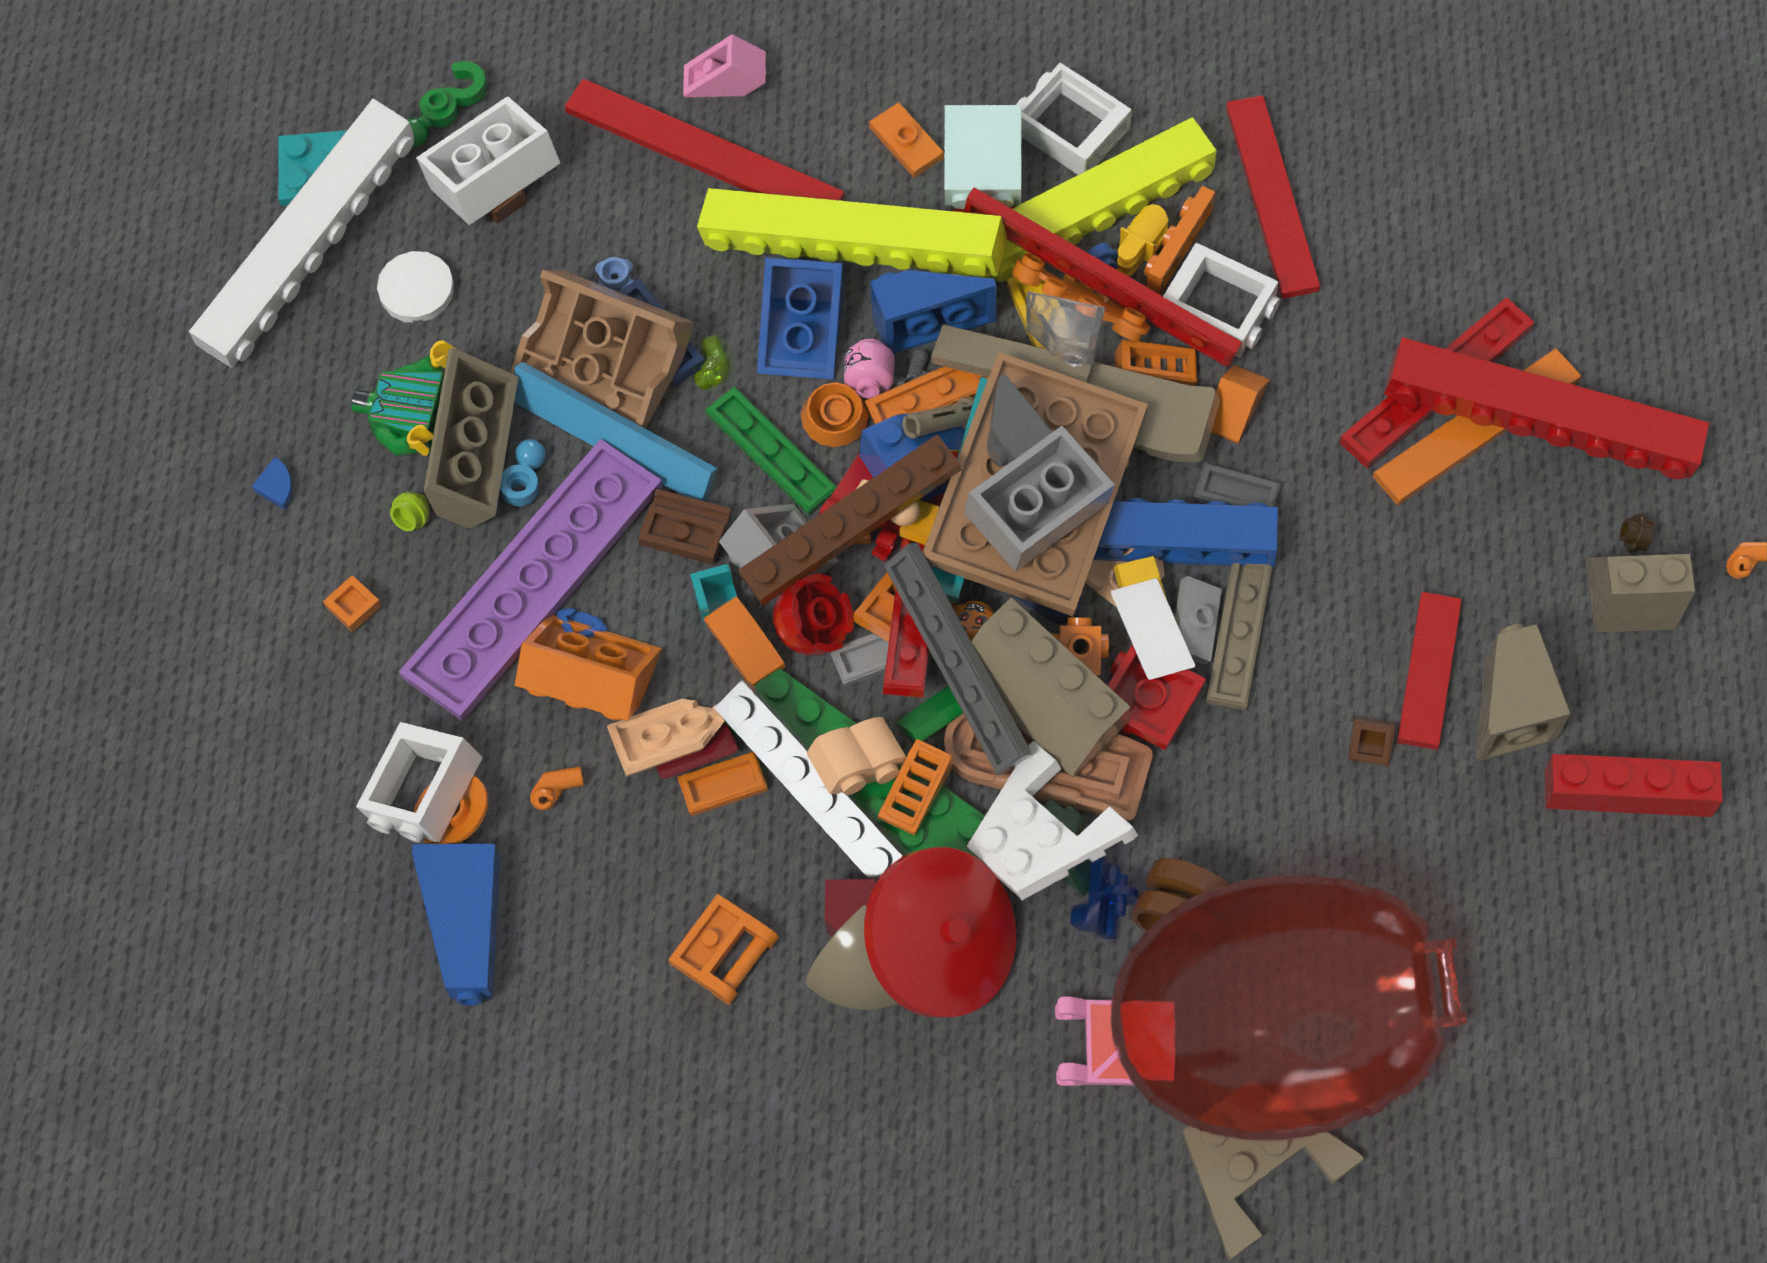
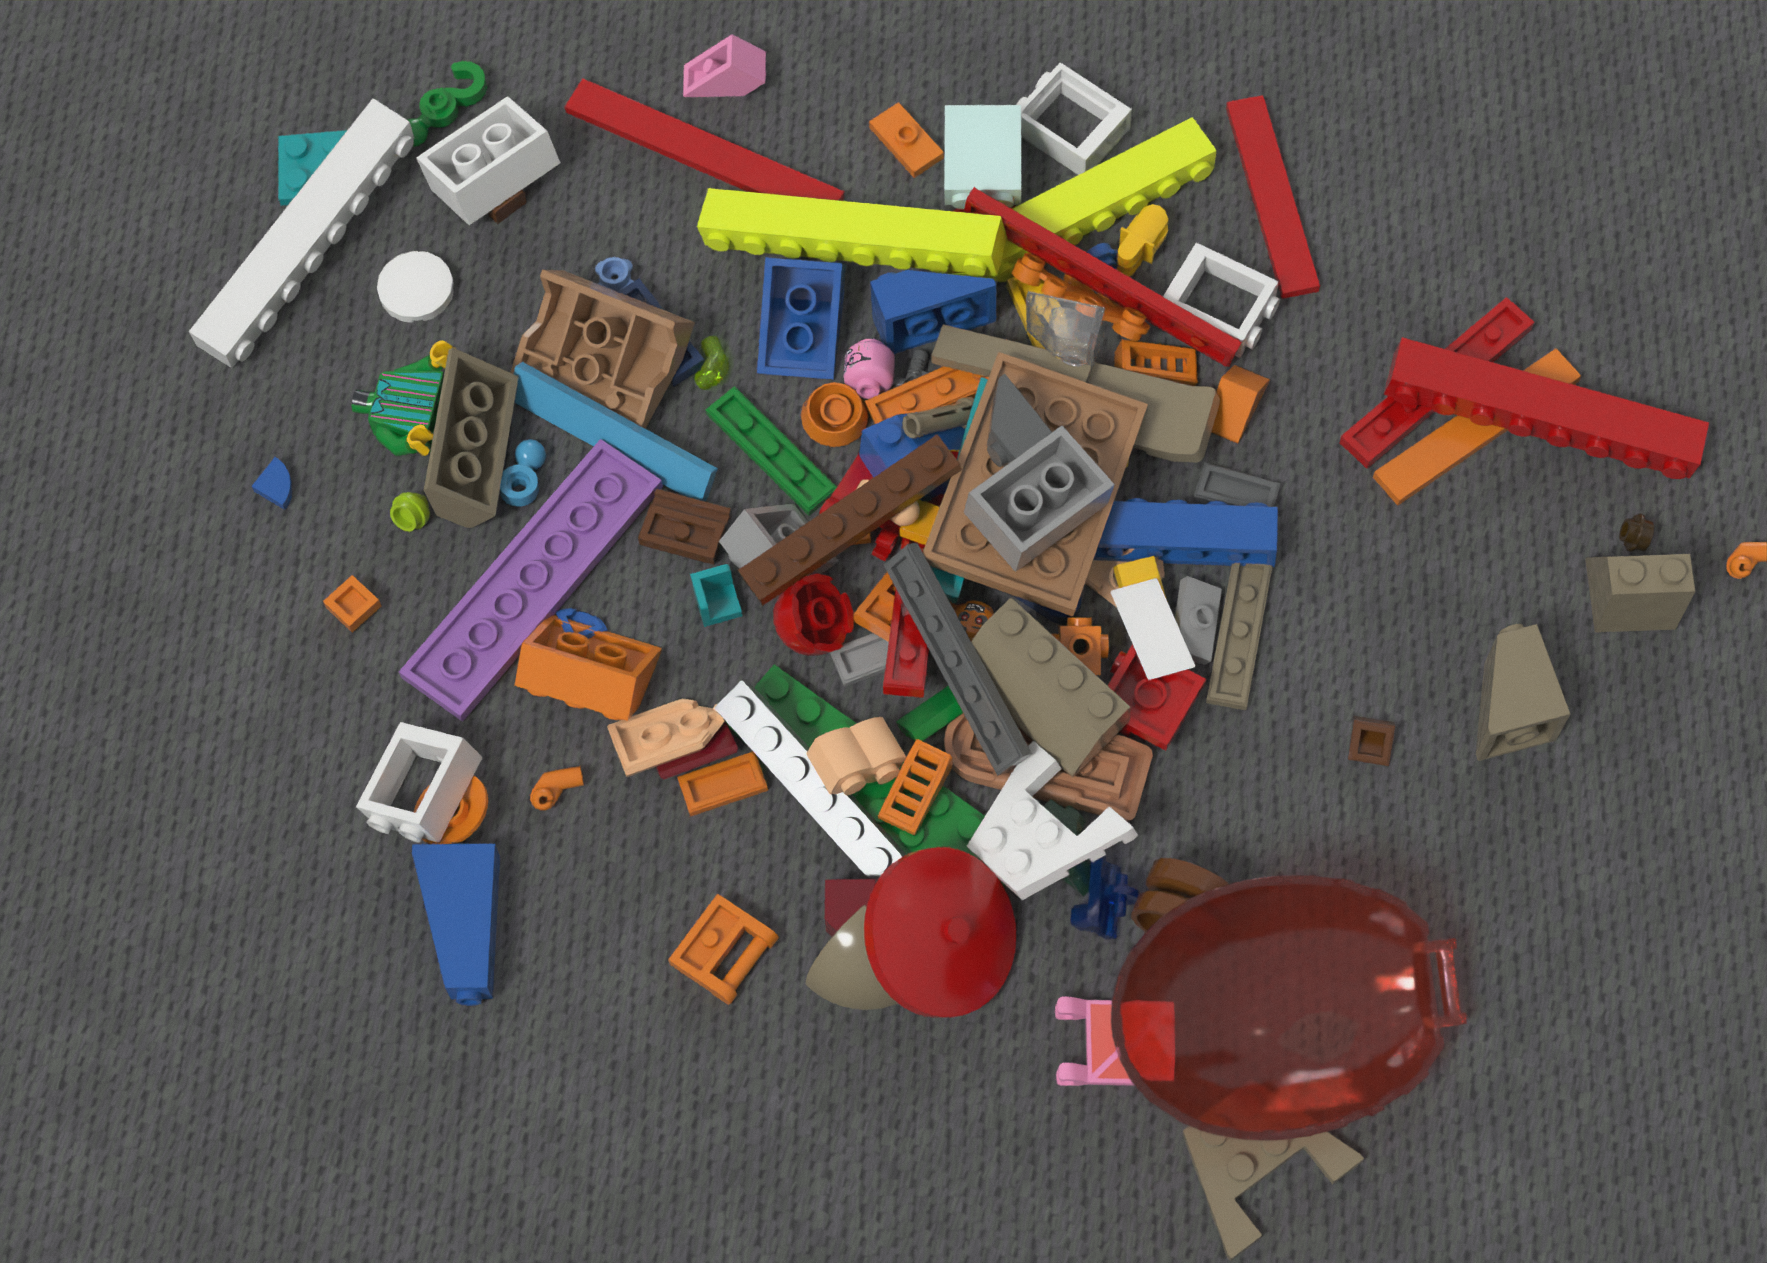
(744, 641): orange slope -> none
(1179, 239): orange plate -> none
(1429, 671): red tile -> none
(1633, 785): red brick -> none

